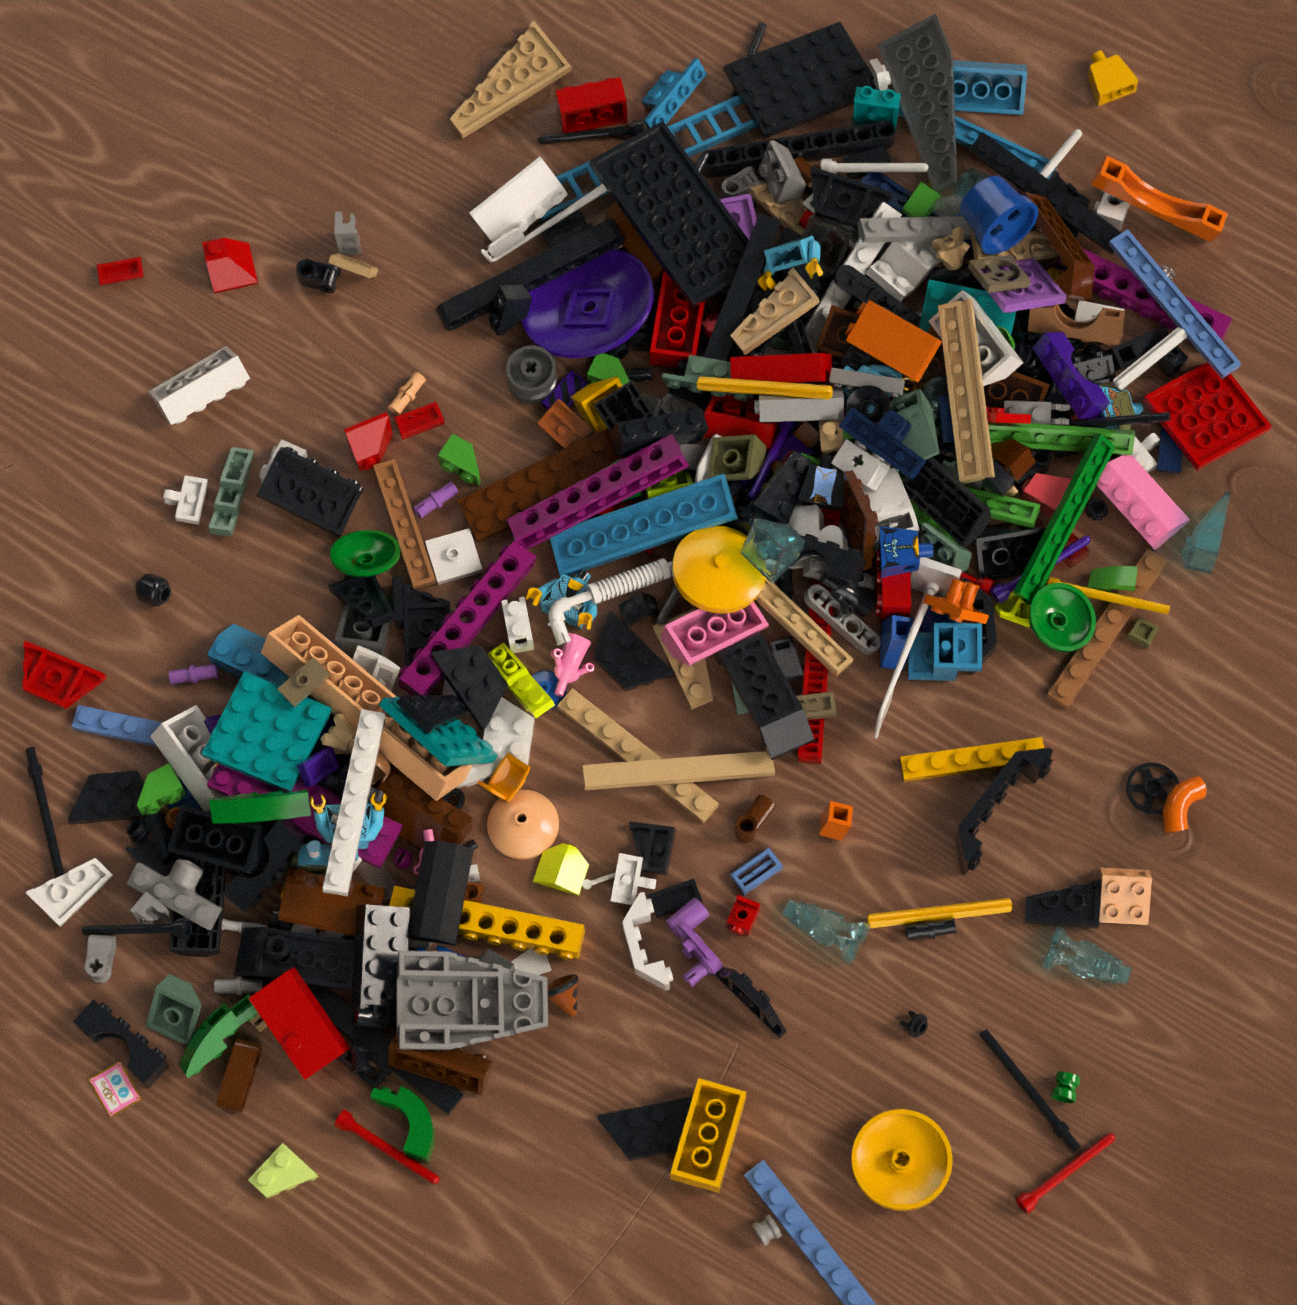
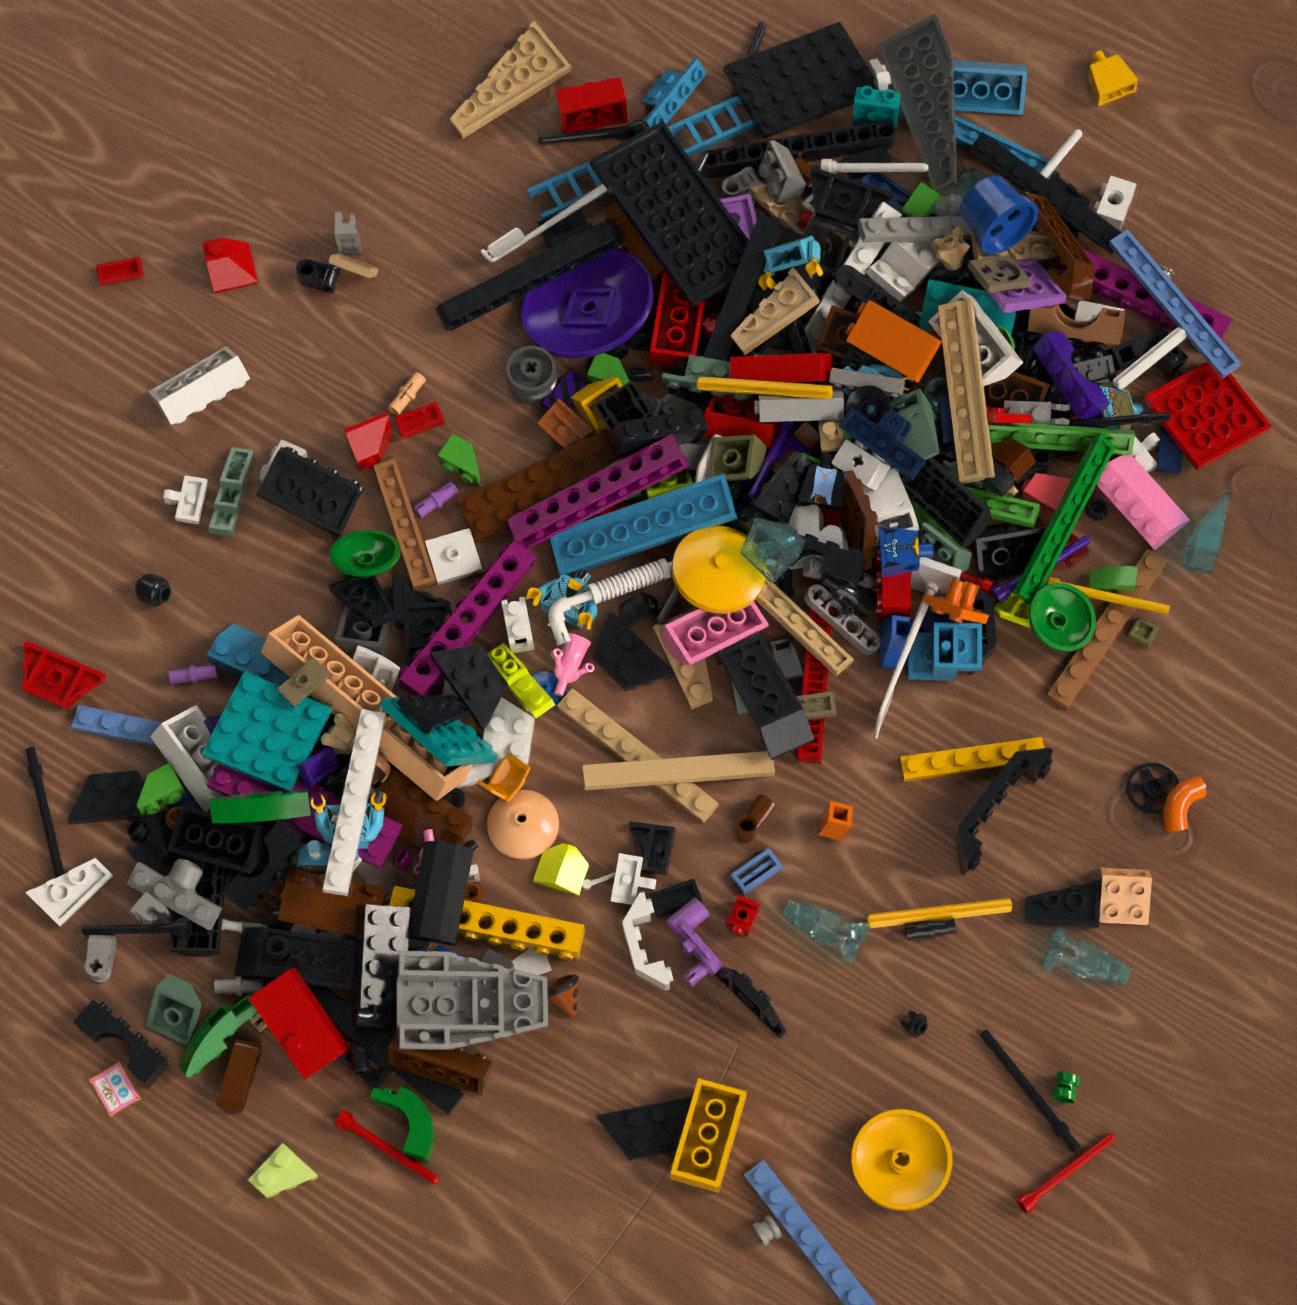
(510, 307): black slope -> none
(519, 201): white slope -> none
(1124, 184): orange arch -> none

